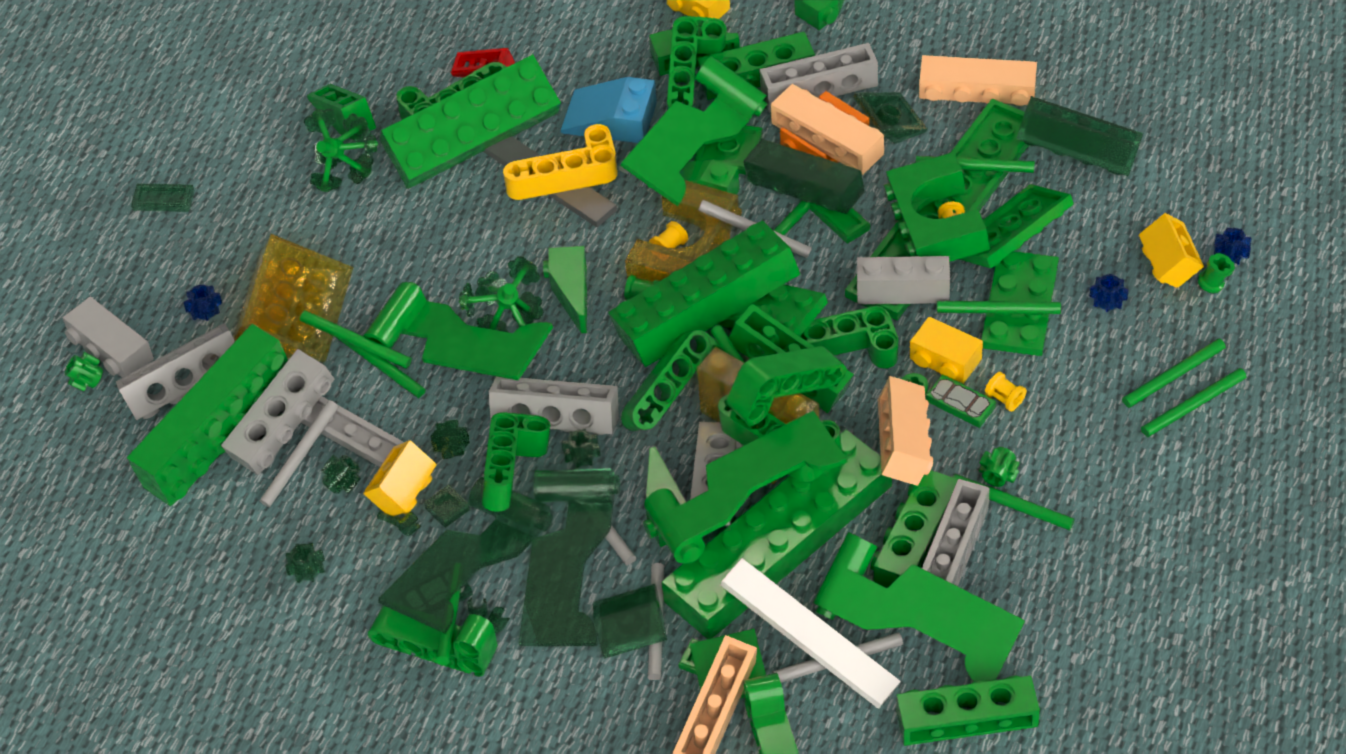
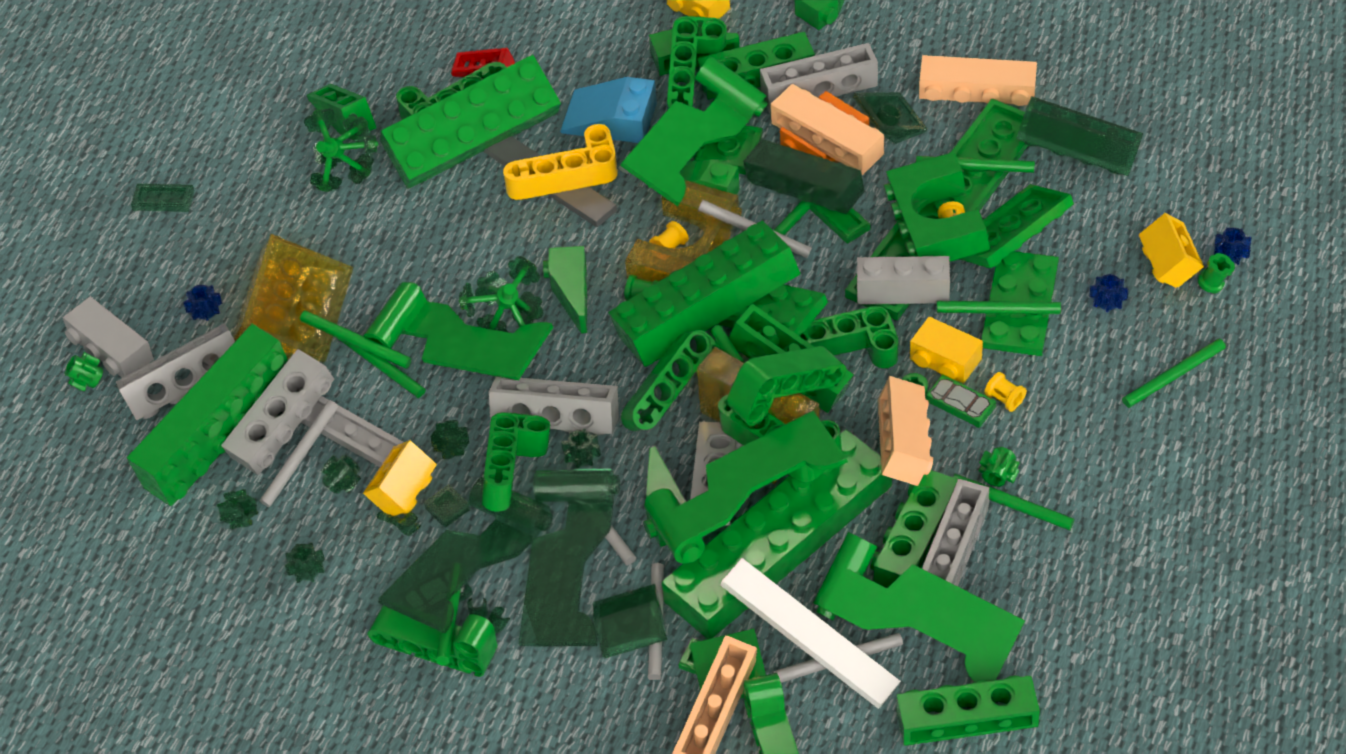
(237, 509): none -> clear green gear
(1193, 402): green bar -> none

